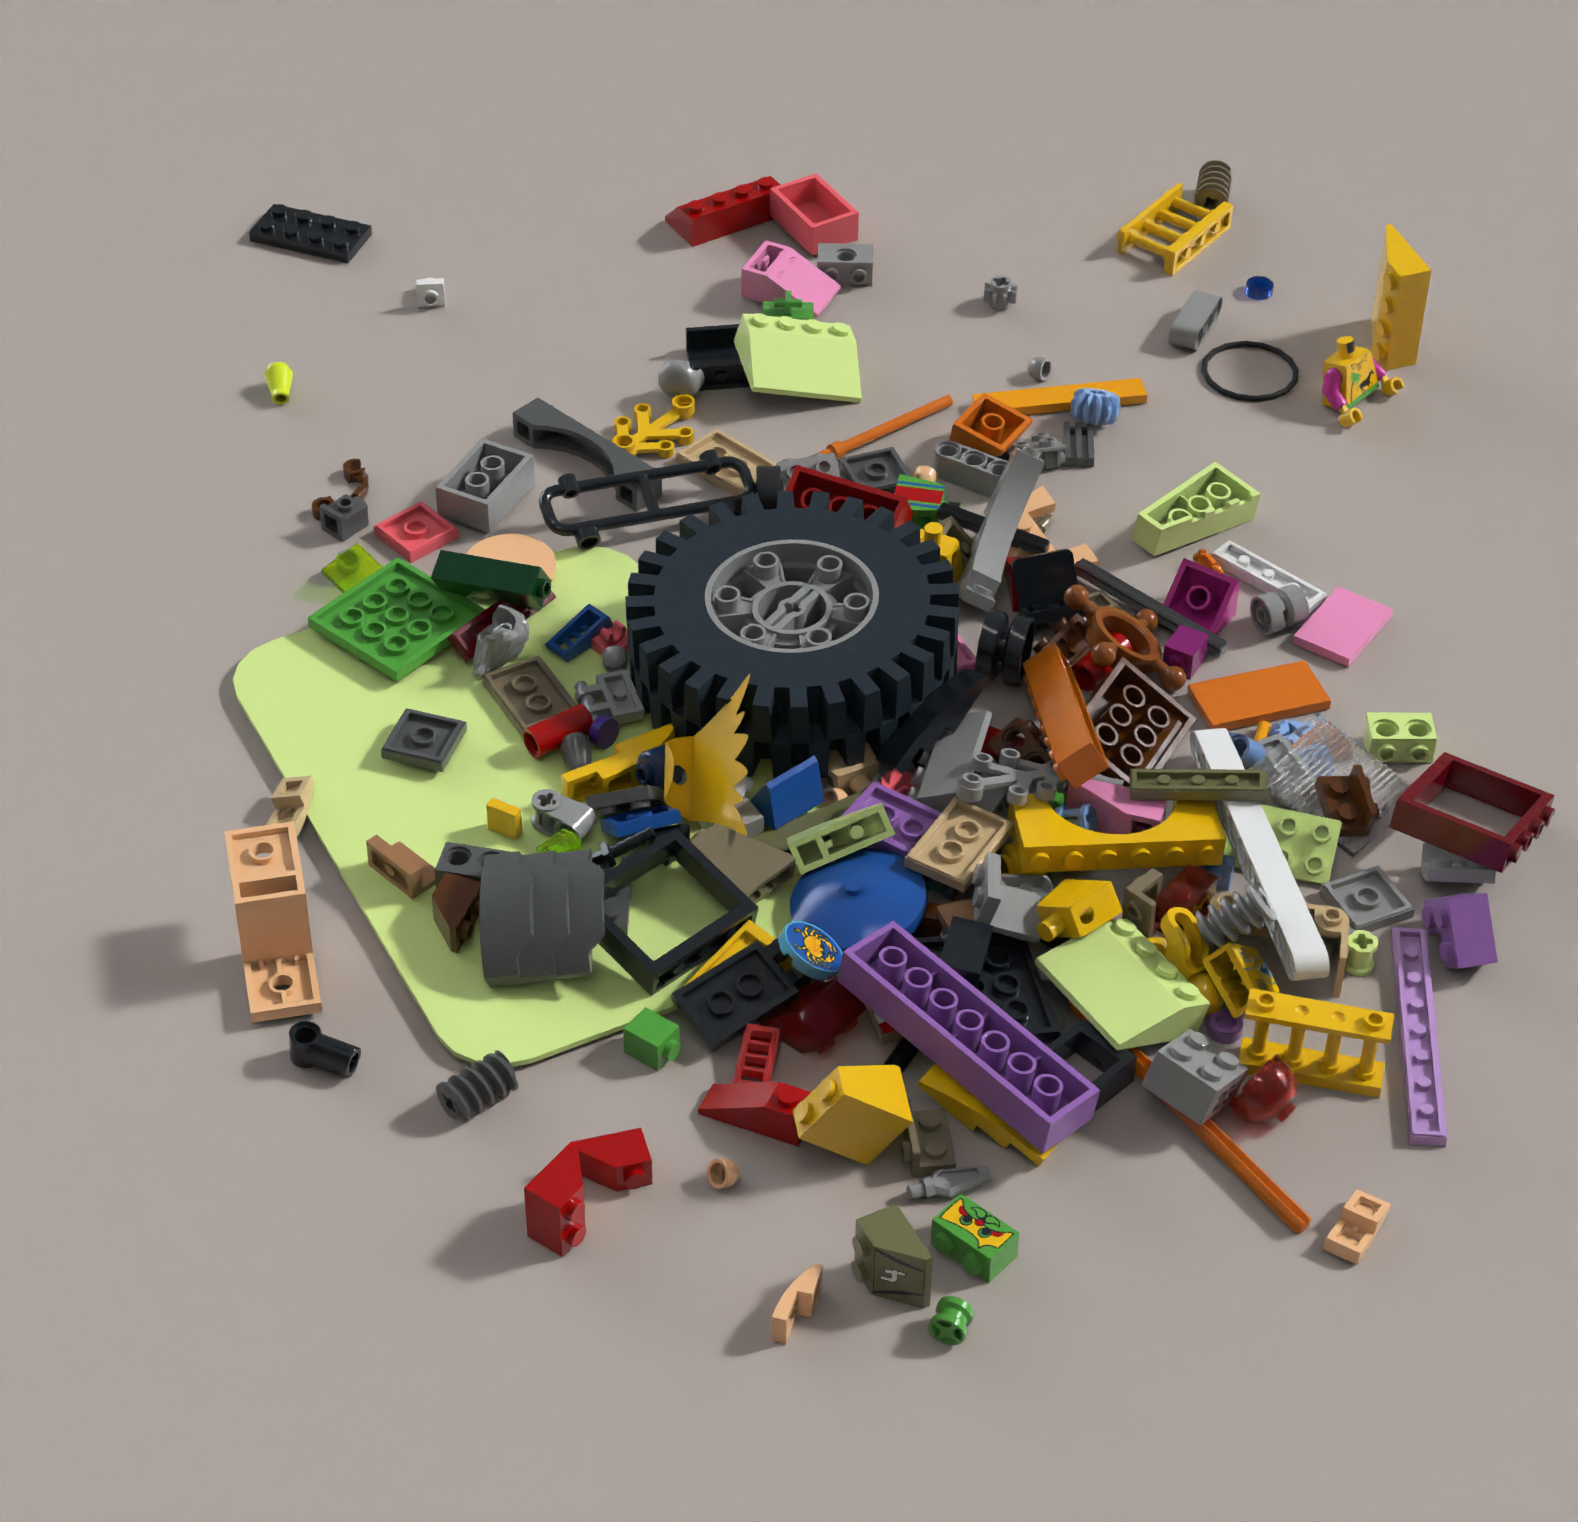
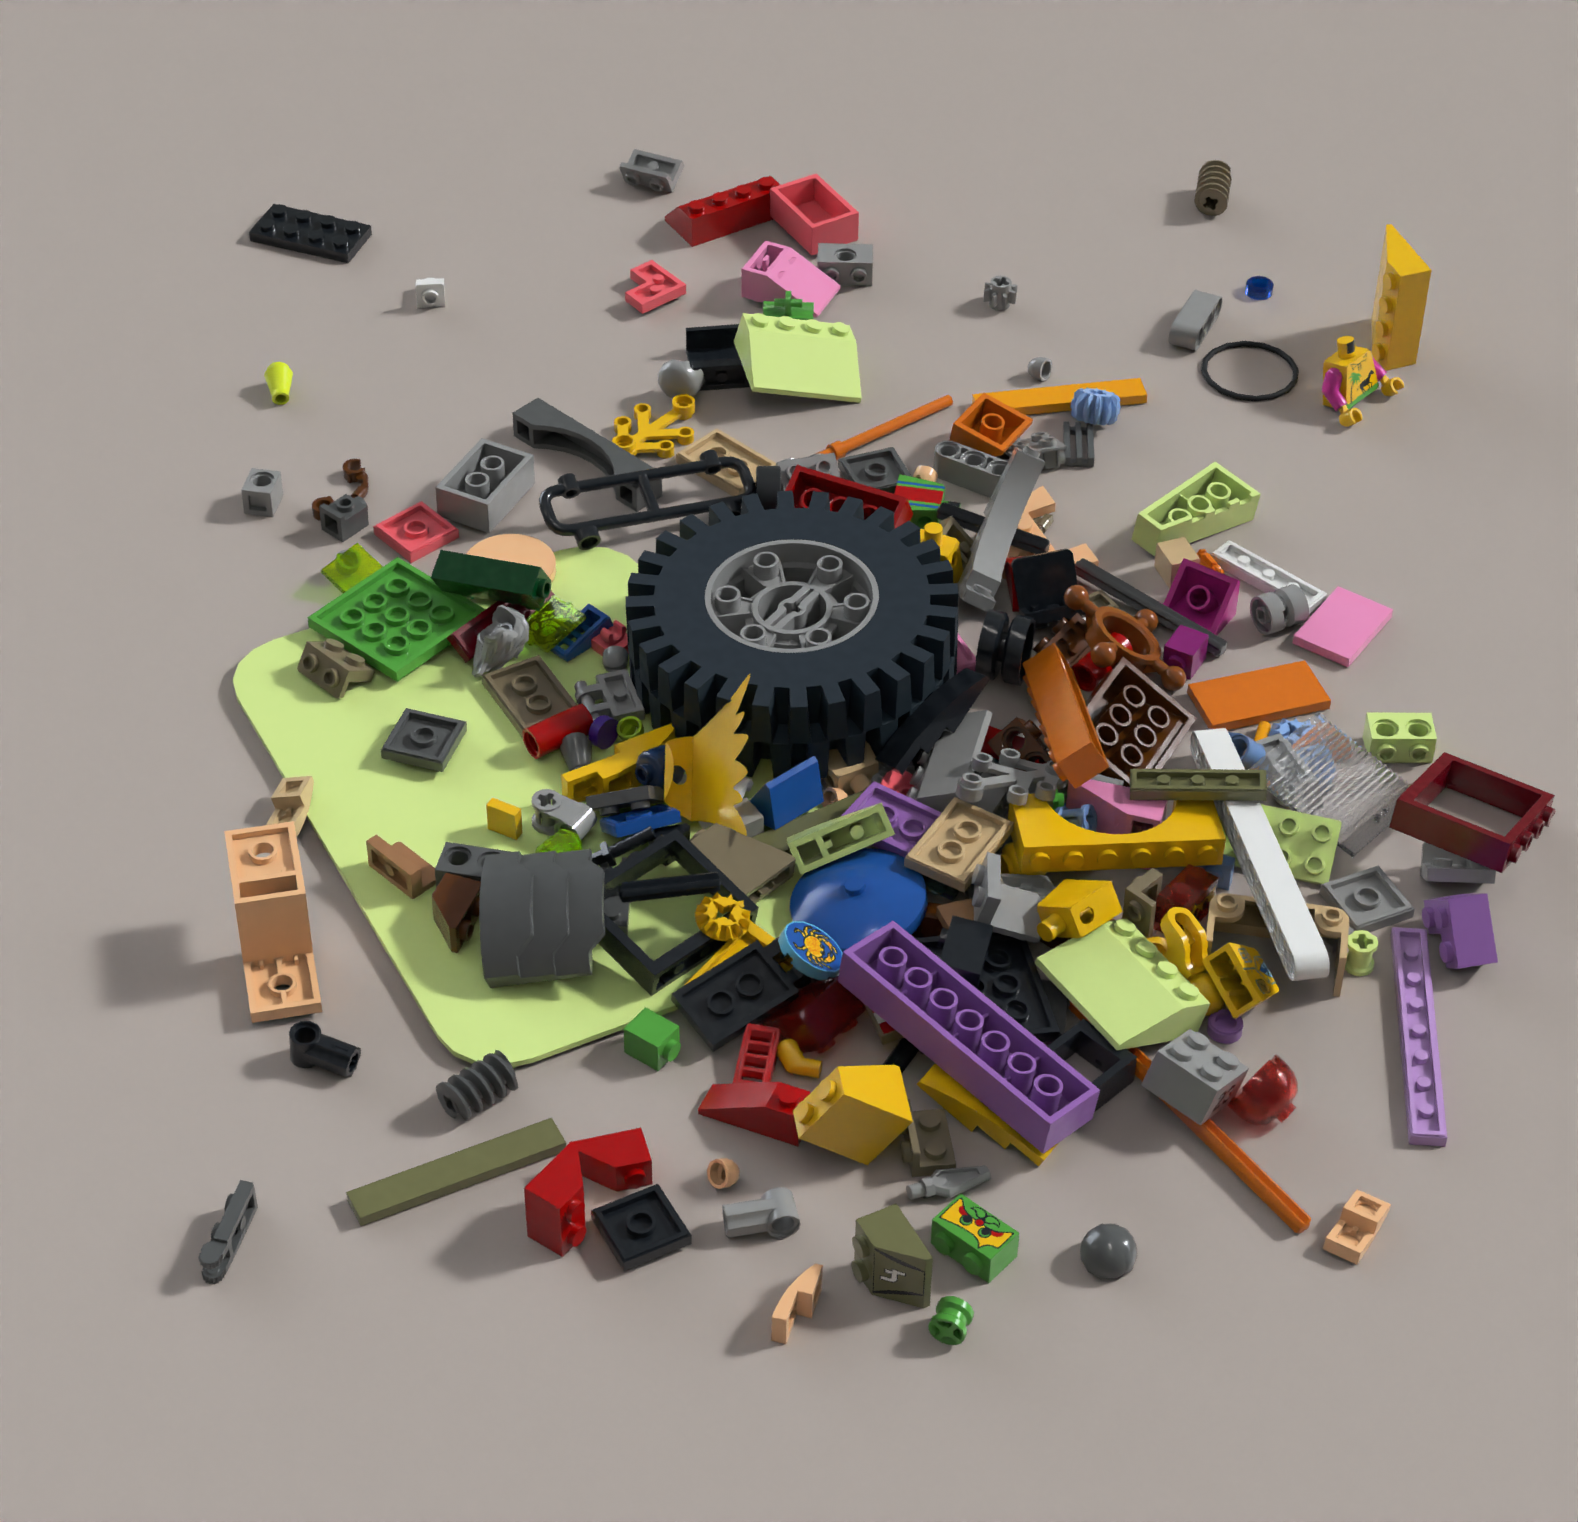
(228, 1234): none -> dark grey hinge
(262, 492): none -> light grey brick
(333, 666): none -> dark tan bracket
(455, 1171): none -> olive tile
(553, 623): none -> clear neon green piece
(627, 726): none -> lime hinge
(641, 1227): none -> black plate
(652, 170): none -> light grey bracket
(655, 287): none -> coral plate
(669, 887): none -> black axle
(722, 928): none -> yellow gear
(771, 1213): none -> light grey piece
(794, 1061): none -> yellow arm
(1108, 1251): none -> dark grey hair
(1170, 555): none -> tan brick
(1185, 245): yellow fence -> none
(1235, 917): light grey piece -> none
(1316, 1067): yellow fence -> none
(1348, 801): reddish brown bracket -> none

